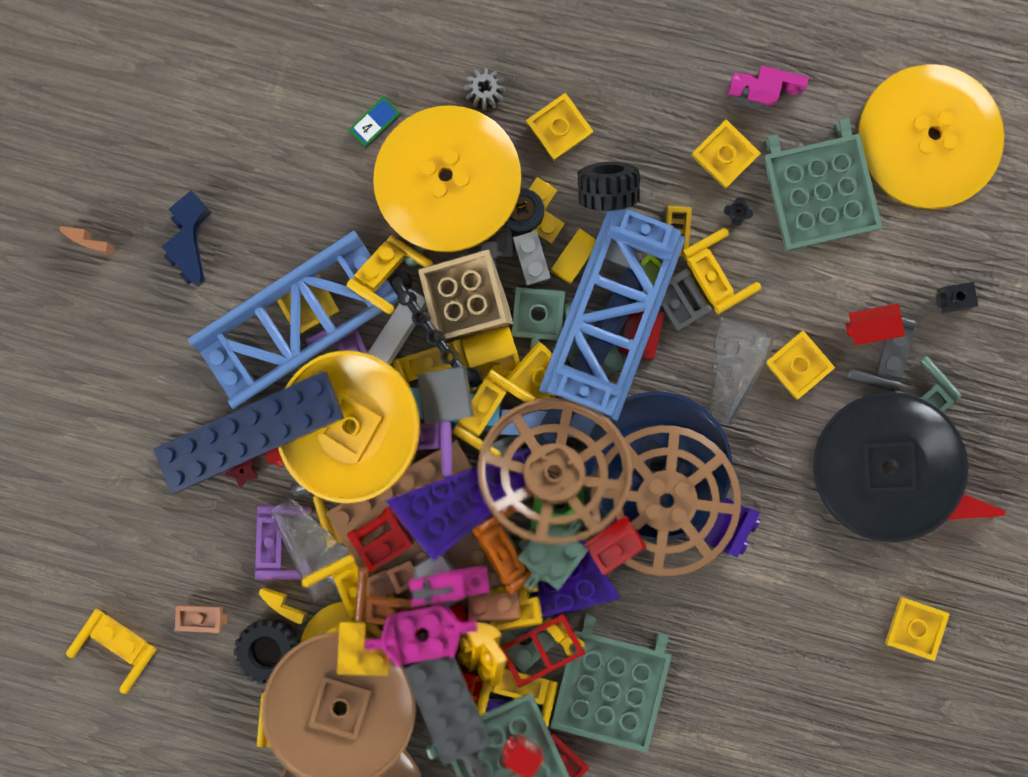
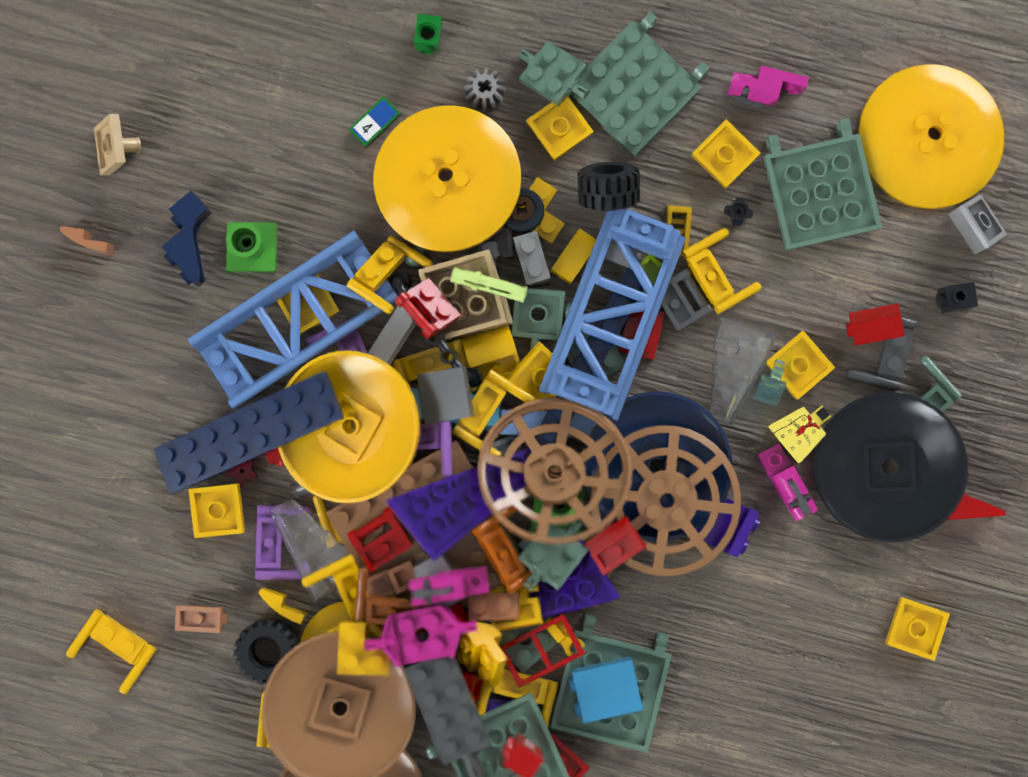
(111, 144): none -> tan tile
(216, 510): none -> yellow plate
(260, 255): none -> bright green plant
(424, 24): none -> green brick
(432, 304): none -> plate
(488, 284): none -> yellowish green pin
(553, 73): none -> sand green plate
(605, 689): none -> dark azure brick
(636, 87): none -> sand green plate
(771, 388): none -> clear light blue plate
(787, 482): none -> dark pink plate
(801, 431): none -> light yellow torso
(977, 224): none -> light grey slope

